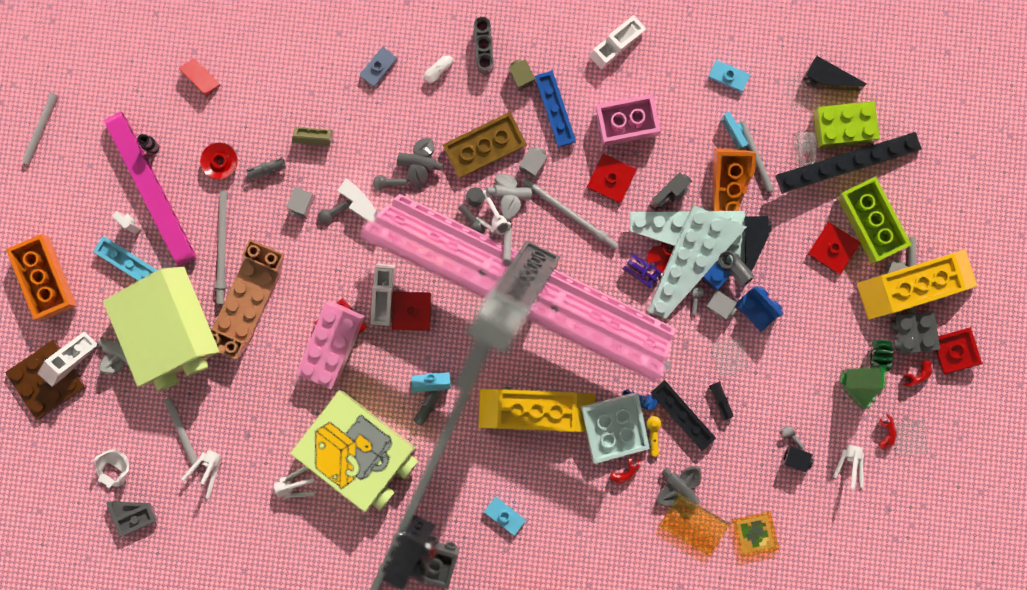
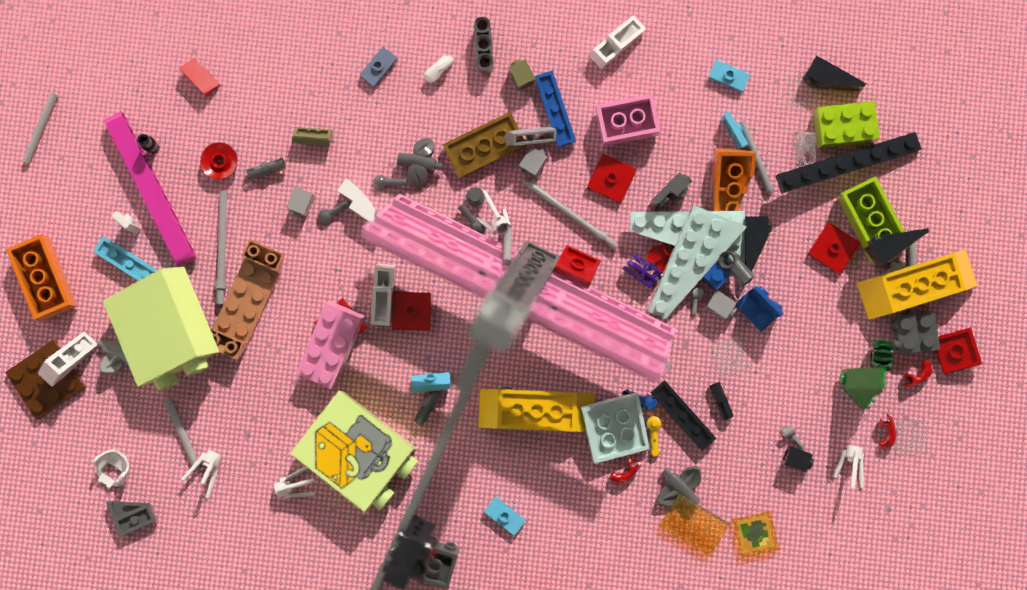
(509, 194): light grey plant -> none
(510, 136): none -> light grey piece
(577, 265): none -> red plate
(890, 245): none -> black slope

